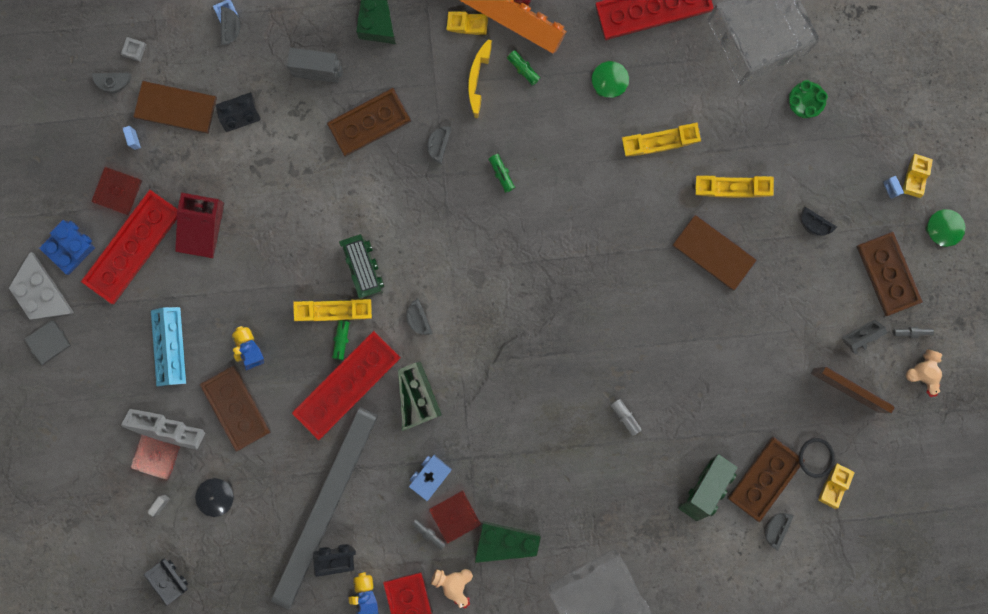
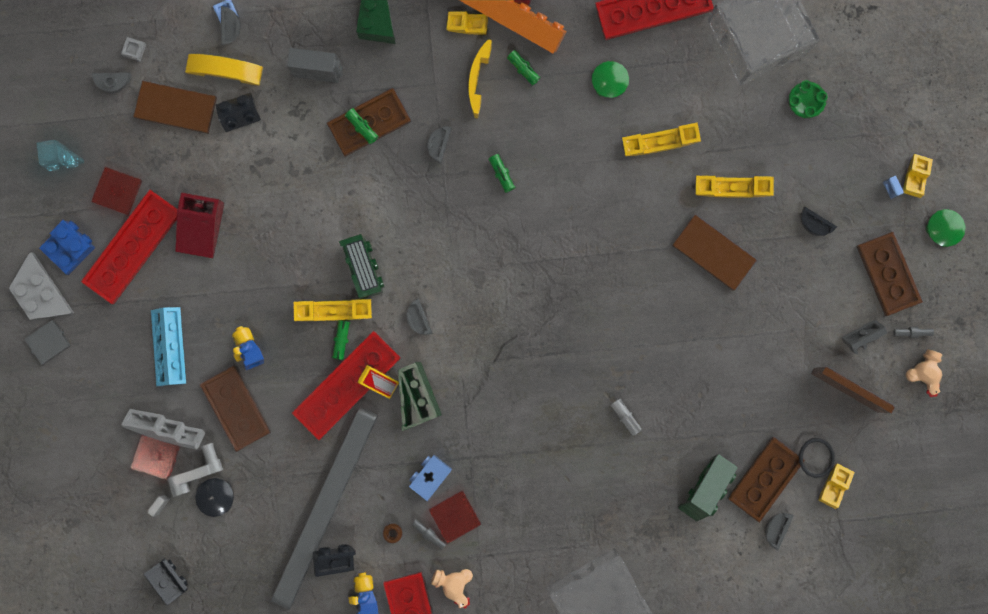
(55, 155): none -> clear light blue slope
(131, 137): light blue tile -> none
(179, 483): none -> light grey beam
(224, 67): none -> yellow slope
(361, 126): none -> green pin
(378, 382): none -> slope
(386, 535): none -> reddish brown plate
(505, 543): dark green wedge -> none

